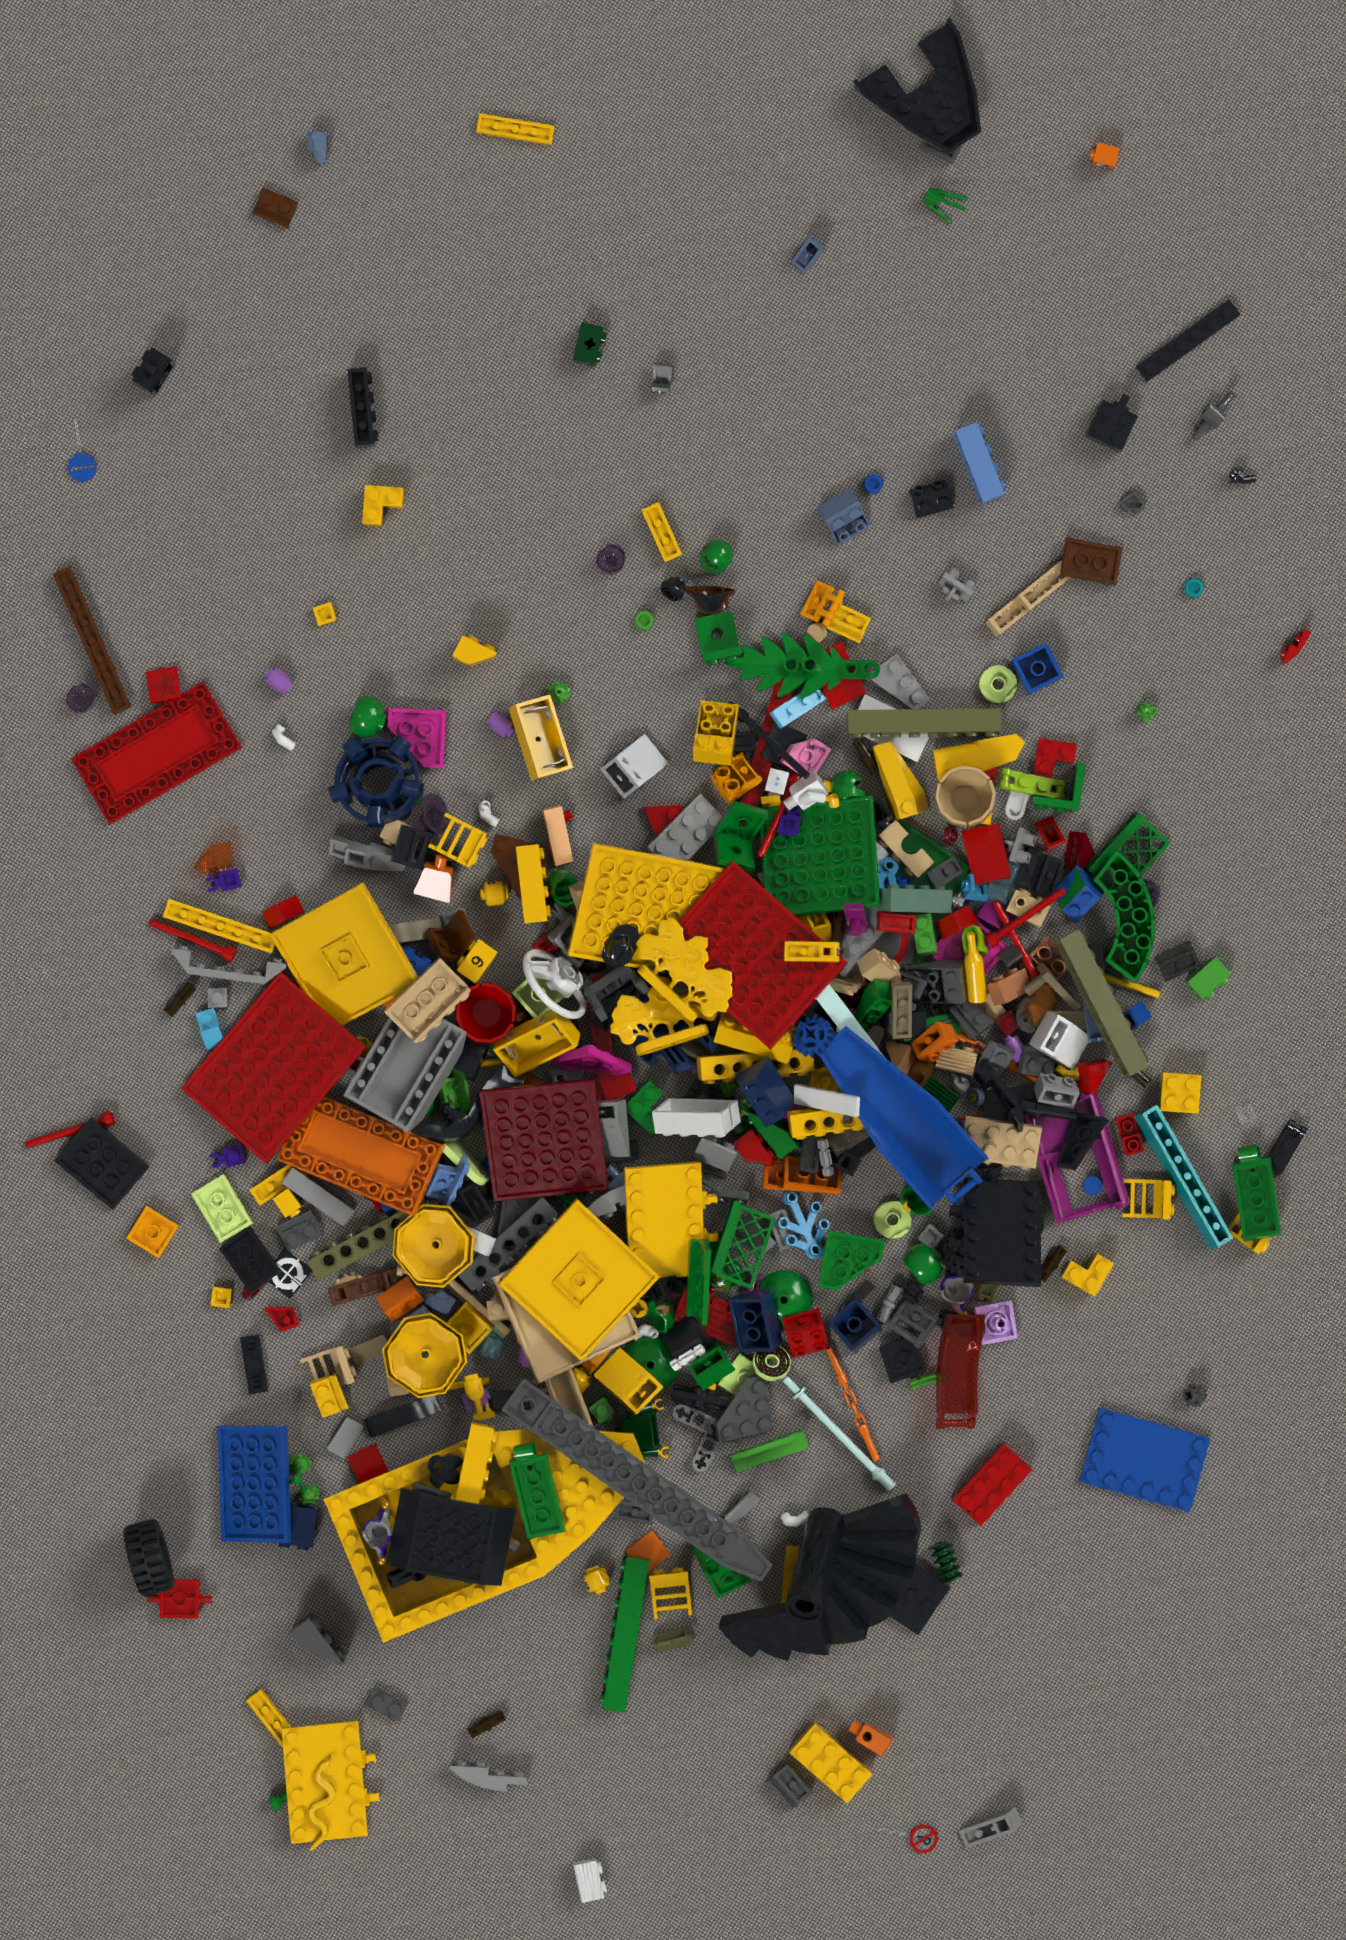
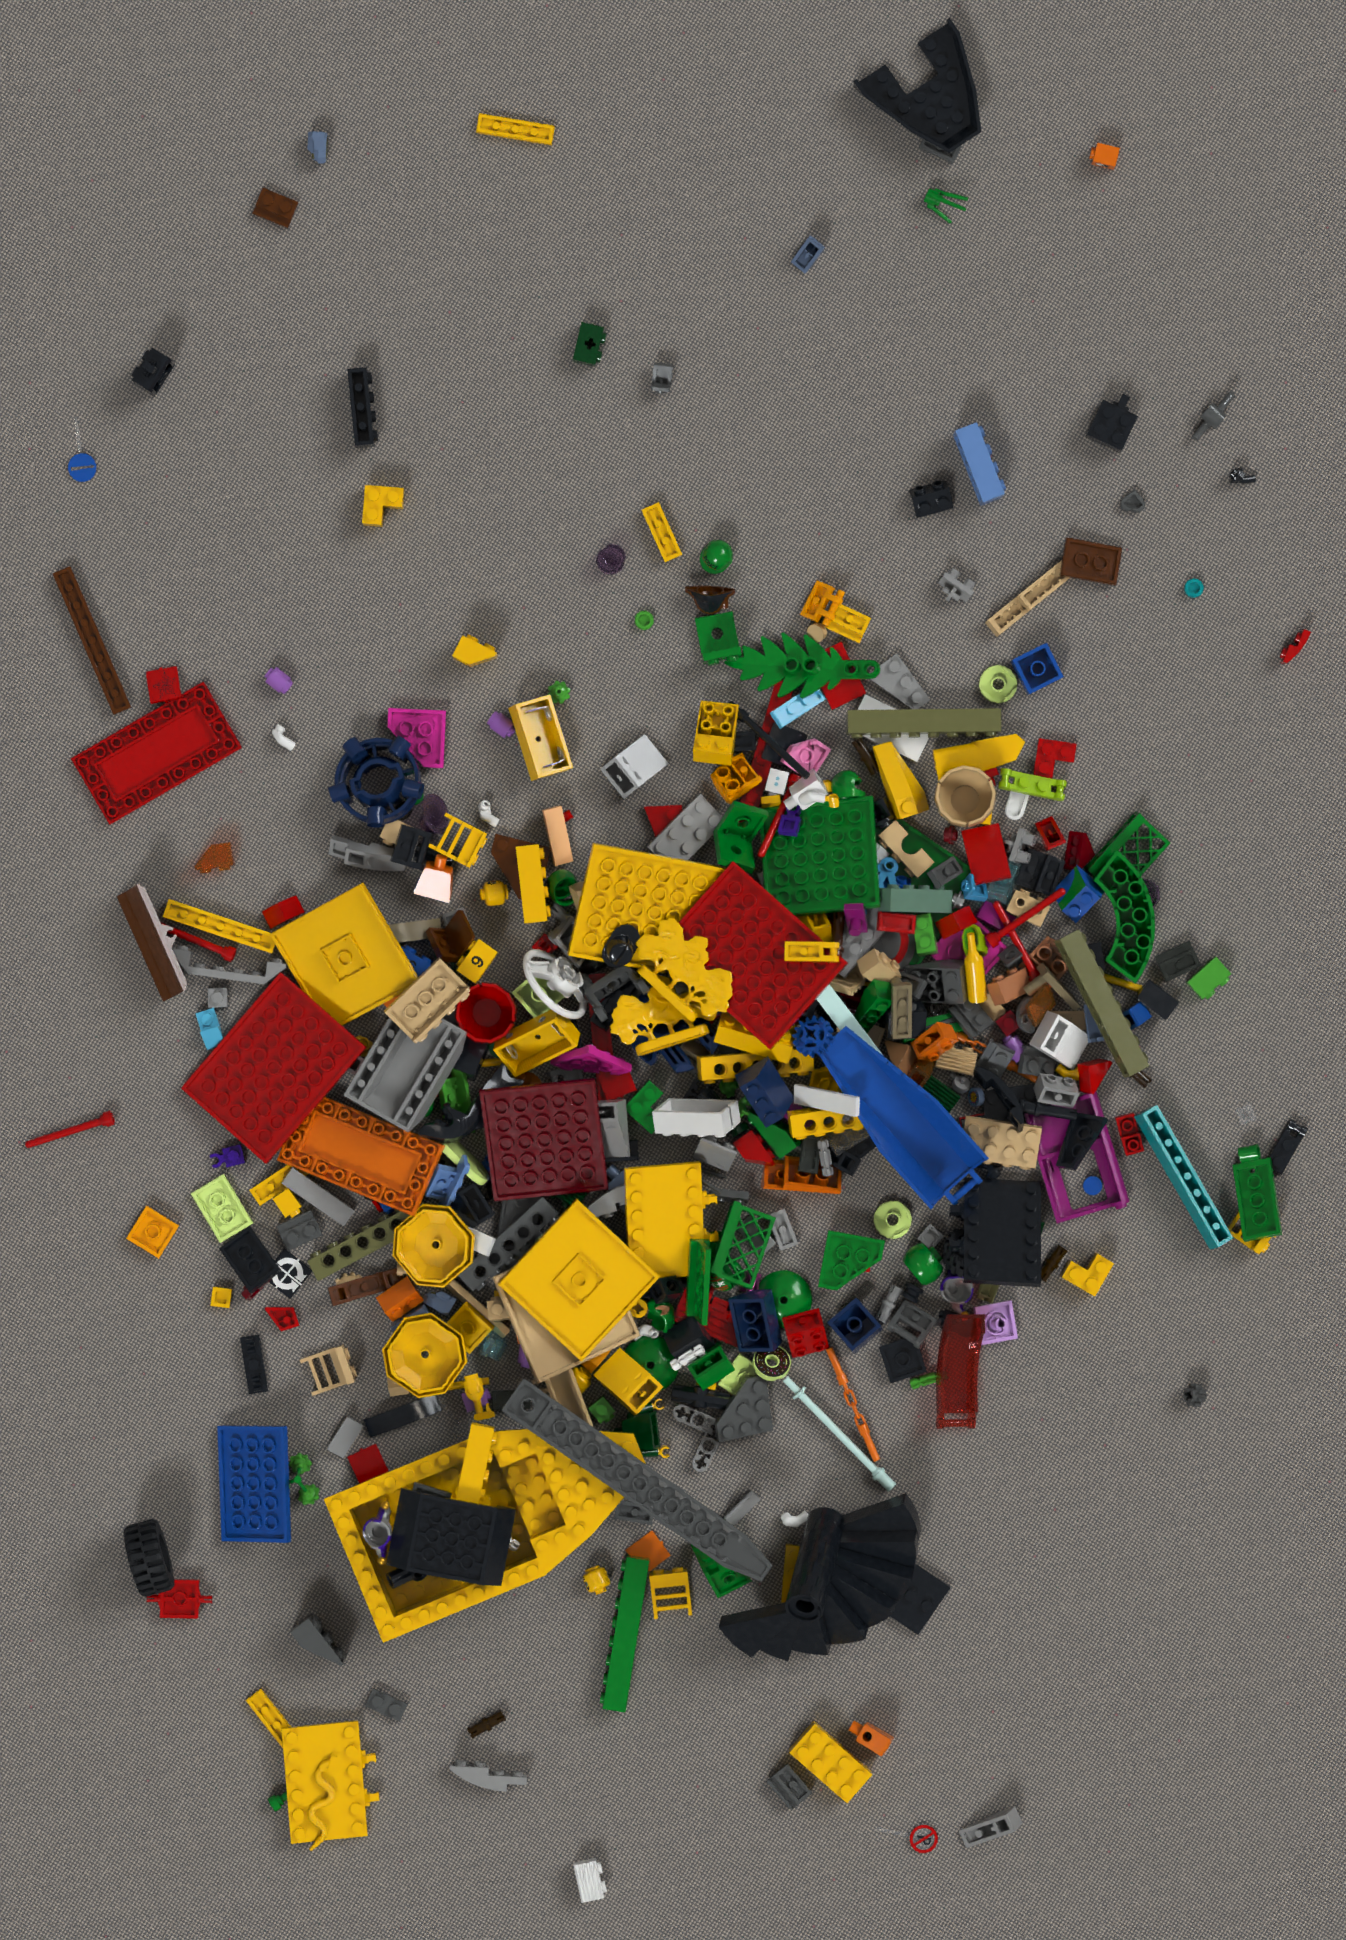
(80, 698): clear purple hair -> none
(102, 1163): black plate -> none
(153, 941): none -> reddish brown hinge
(180, 999): dark brown axle -> none
(227, 880): dark purple plate -> none
(302, 1526): dark blue brick -> none
(324, 614): yellow tile -> none
(328, 1395): yellow plate -> none
(367, 717): green wheel -> none
(368, 1350): dark tan slope -> none
(446, 1472): black plate -> none
(520, 1017): dark orange plate -> none
(536, 1492): green hinge -> none
(672, 1639): olive hinge -> none
(673, 588): black cone -> none
(769, 1450): bright green fence -> none
(804, 1227): dark azure plant -> none
(843, 517): sand blue slope -> none
(873, 484): blue tile -> none
(913, 1203): green hair -> none
(946, 1562): dark green piece -> none
(991, 1483): red piece -> none
(1062, 806): green bracket -> none
(1144, 1459): blue plate -> none
(1146, 710): bright green plant -> none
(1157, 999): none -> black slope
(1161, 1198): yellow plate -> none
(1179, 1092): yellow brick -> none
(1188, 340): black plate -> none

